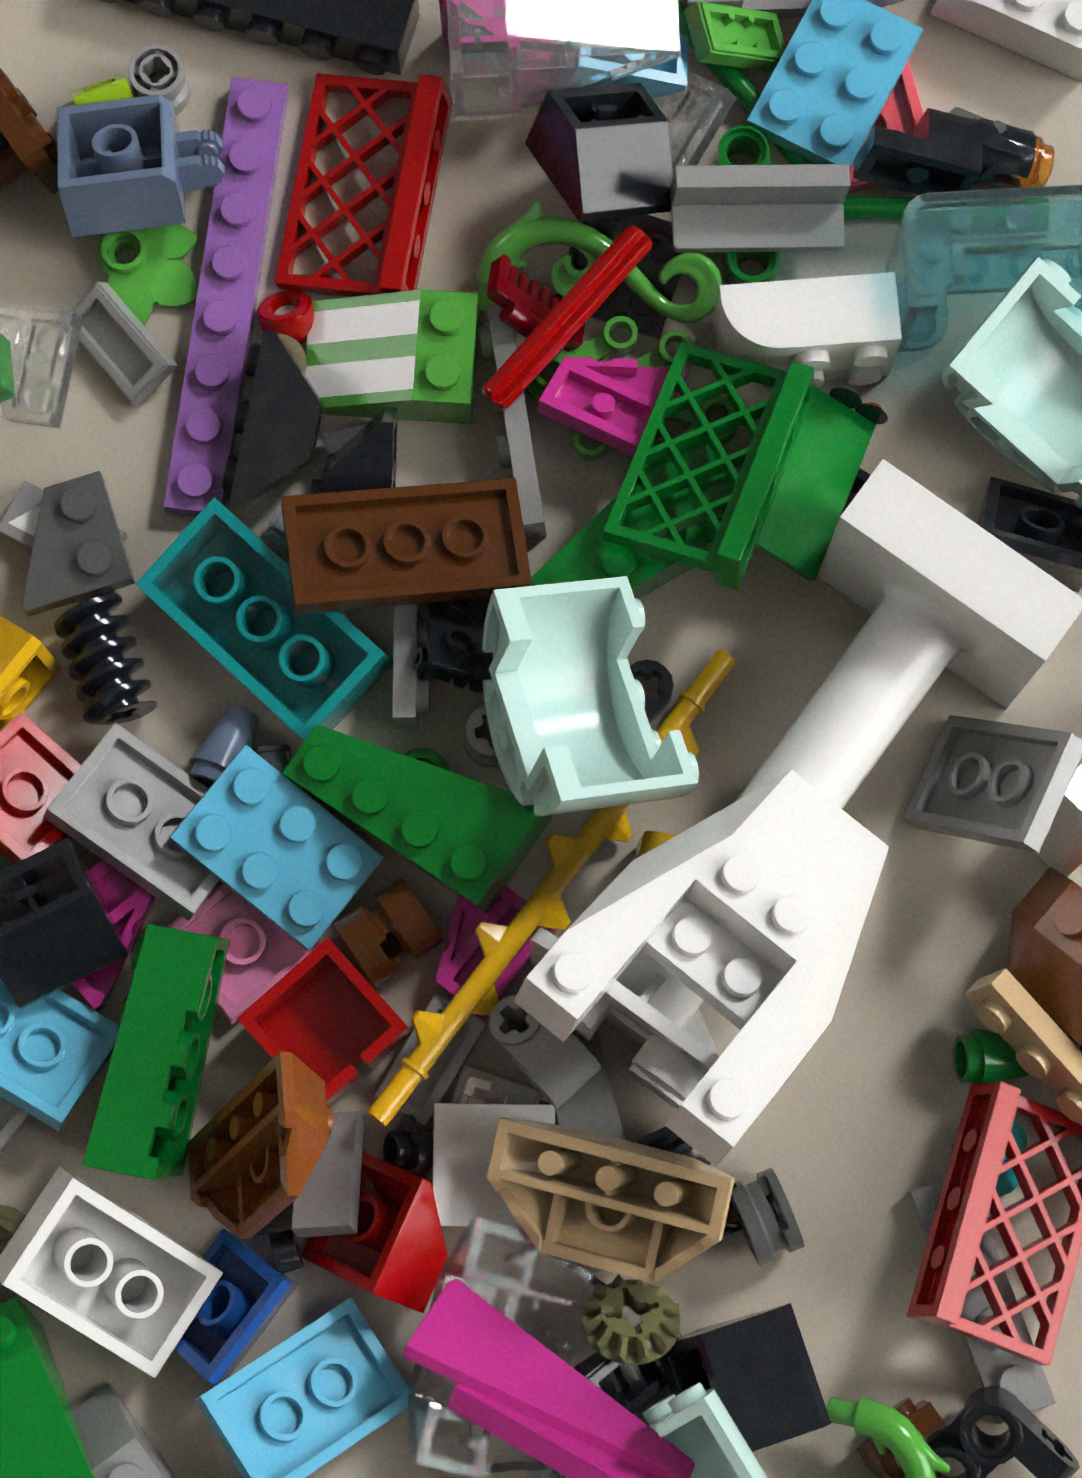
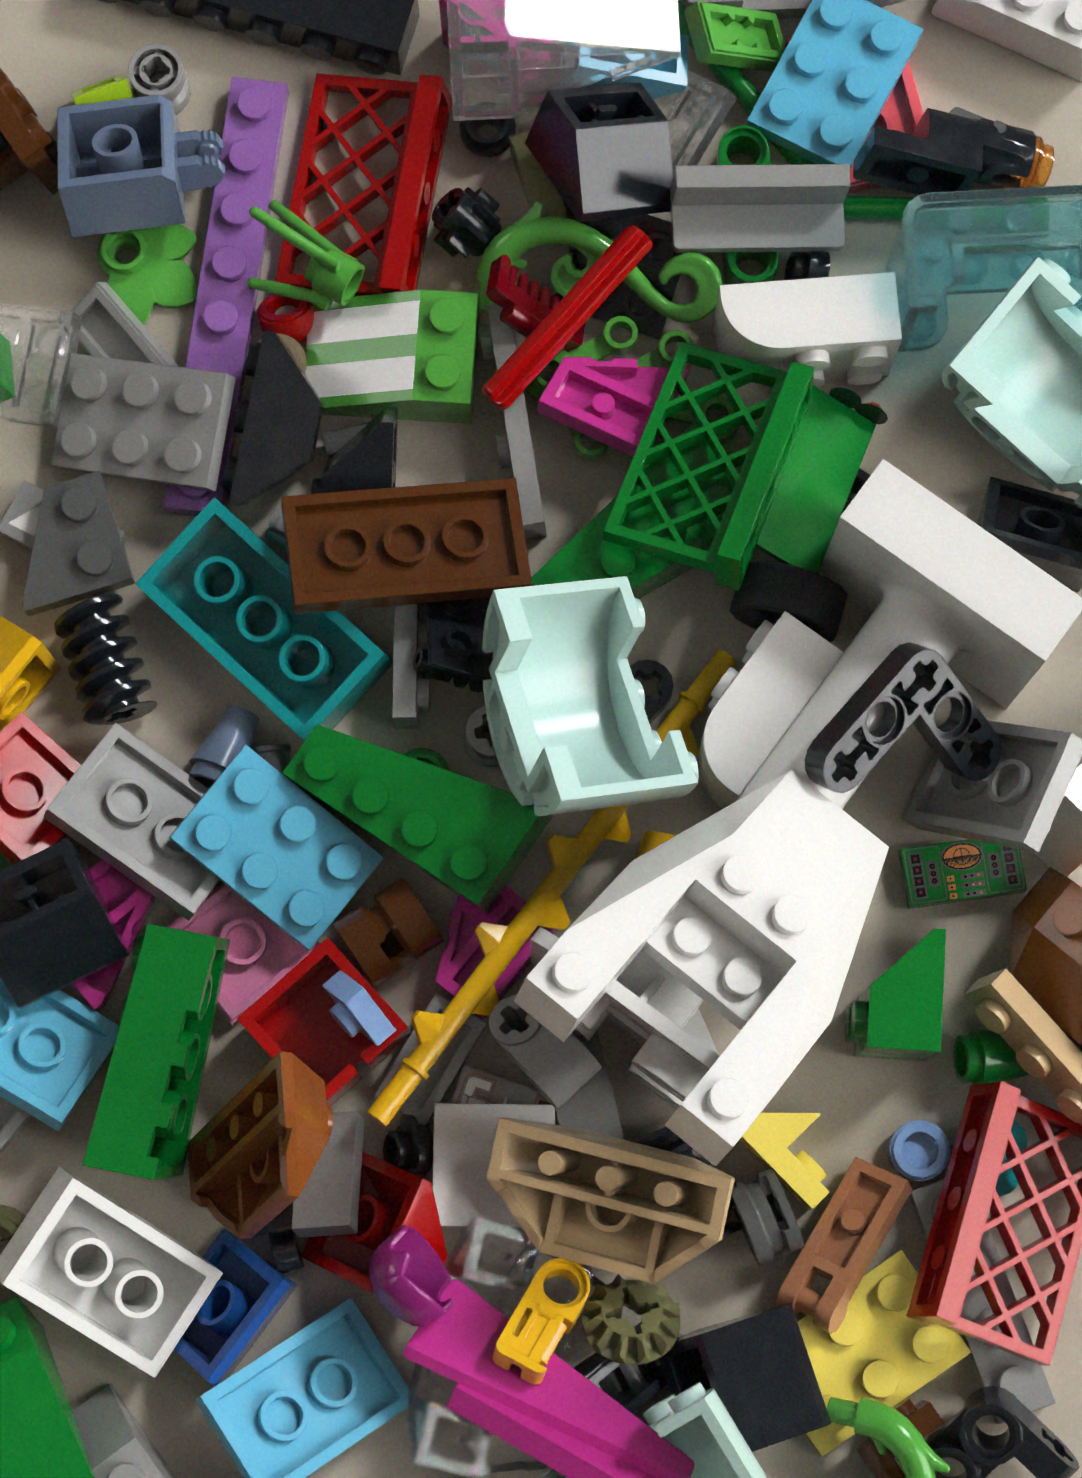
(143, 421): none -> light grey plate
(331, 271): none -> bright green plant
(356, 1009): none -> light blue plate
(409, 1278): none -> magenta hair
(466, 221): none -> black gear
(487, 146): none -> black plate
(533, 178): none -> olive beam
(540, 1322): none -> yellow piece
(760, 703): none -> white brick
(768, 1142): none -> light yellow slope
(779, 587): none -> black tyre
(807, 265): none -> black plate
(844, 1243): none -> nougat plate
(877, 1347): none -> light yellow plate
(903, 1007): none -> green slope
(915, 704): none -> black beam
(918, 1150): none -> light blue tile
(960, 872): none -> tile

